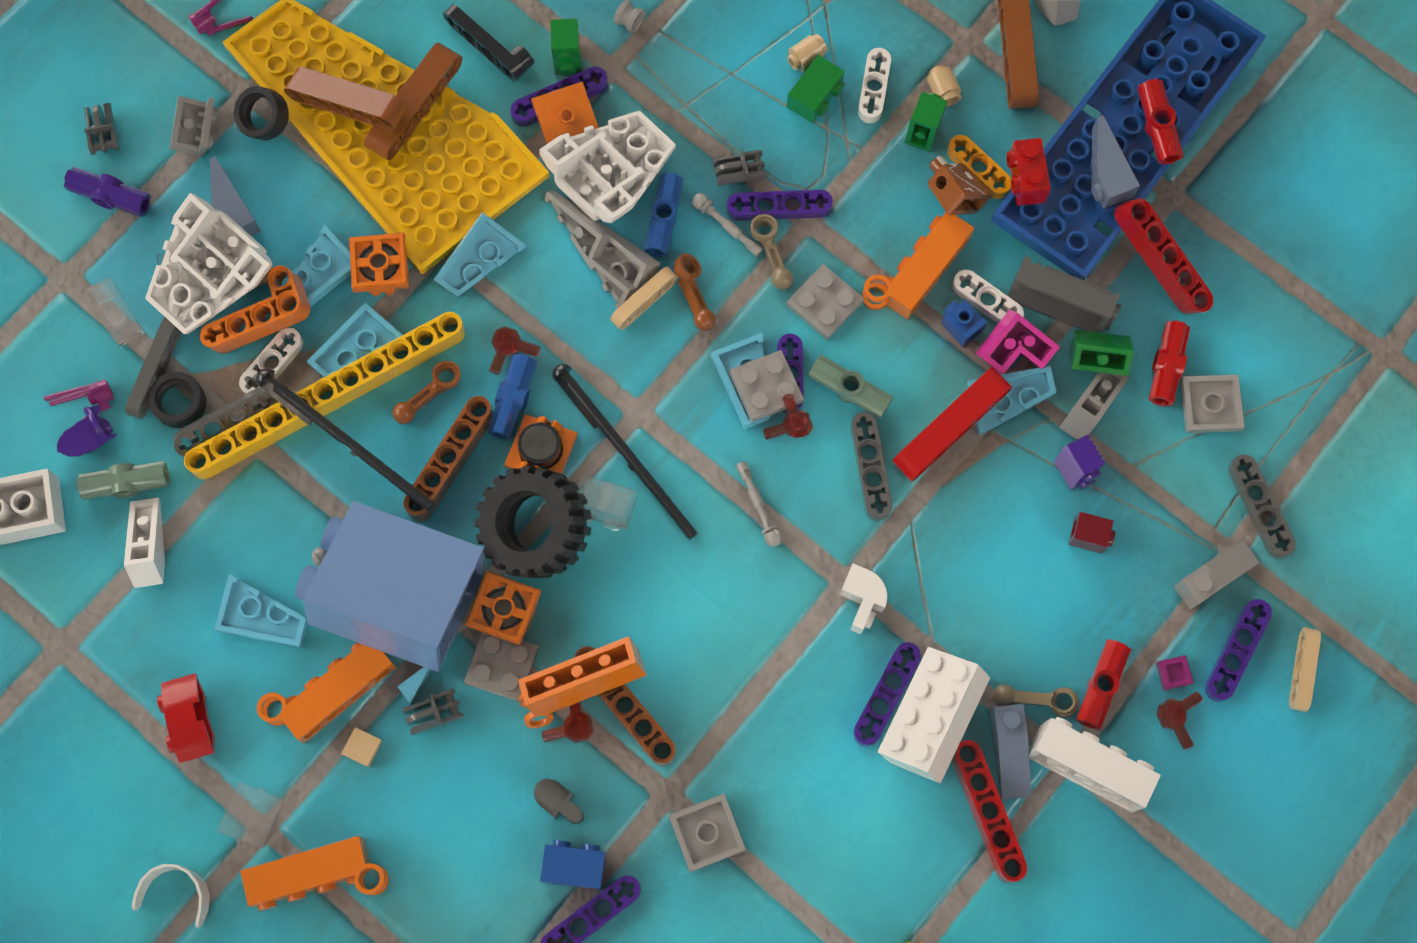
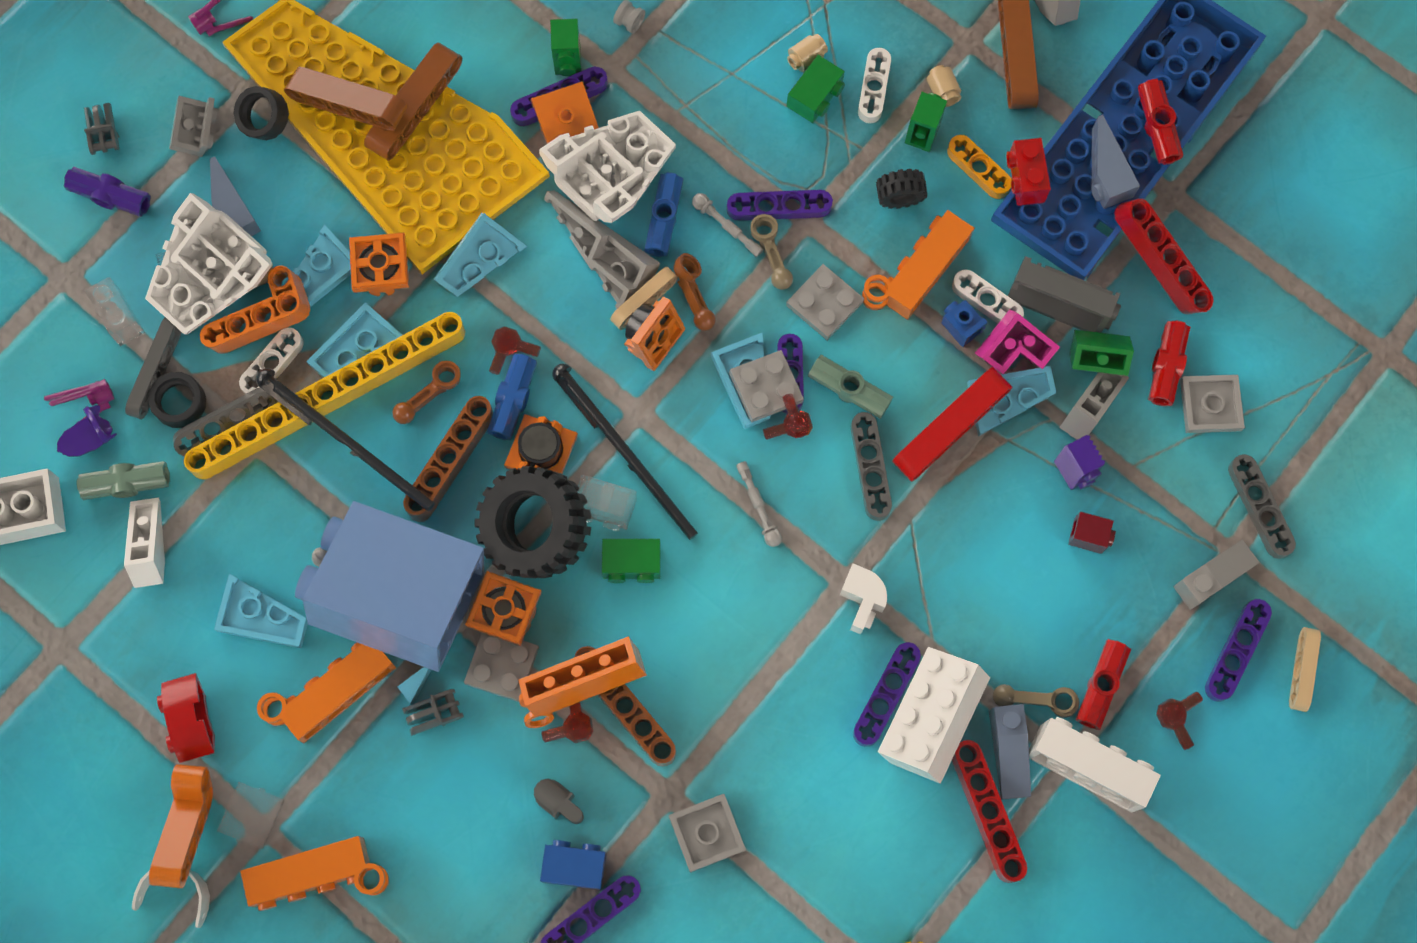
(183, 827): none -> orange beam
(361, 747): tan tile -> none
(511, 63): black beam -> none
(631, 560): none -> green brick
(653, 332): none -> orange piece
(735, 169): dark grey arm -> none
(901, 188): none -> black tyre
(957, 188): dark orange torso -> none
(1174, 673): magenta tile -> none

